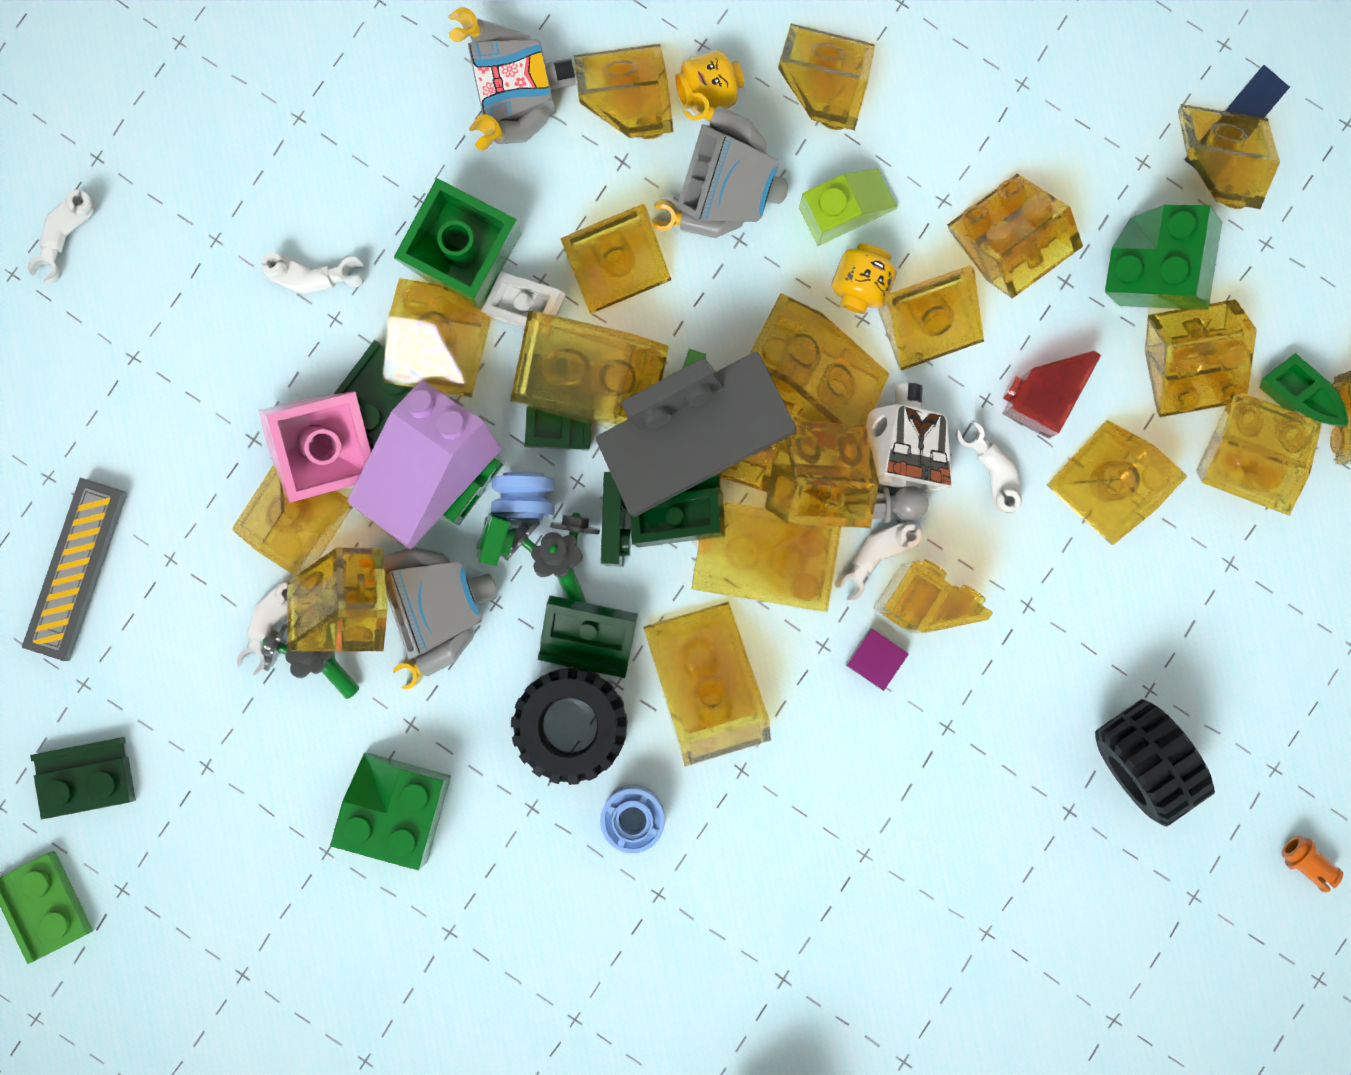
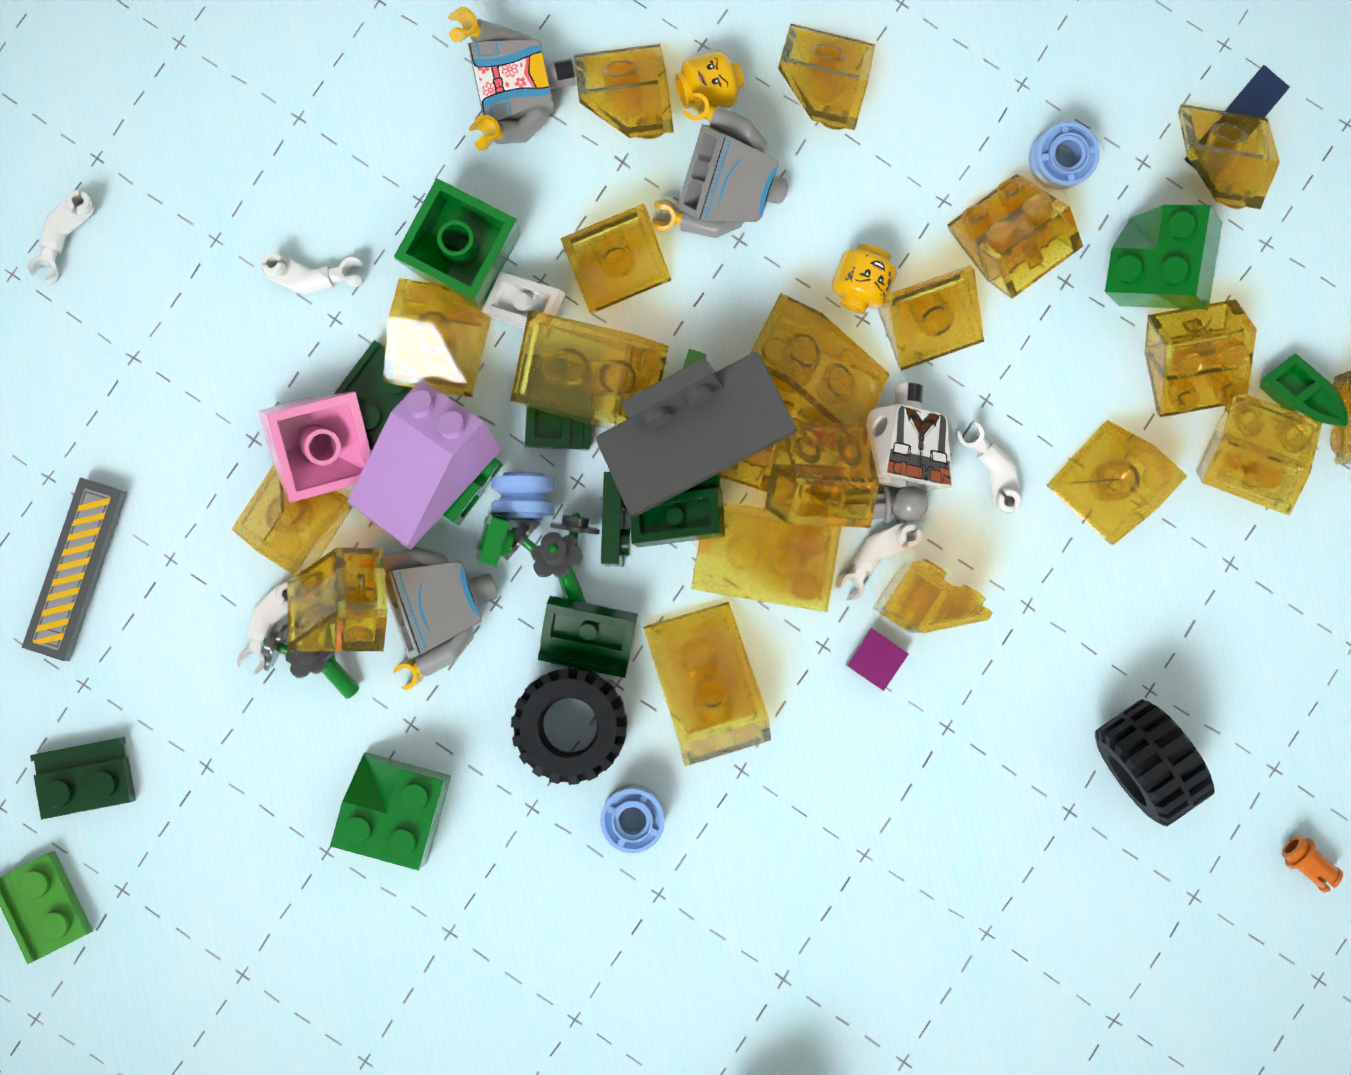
(845, 204): lime slope -> none
(1048, 393): clear red slope -> none
(1084, 153): none -> light blue wheel

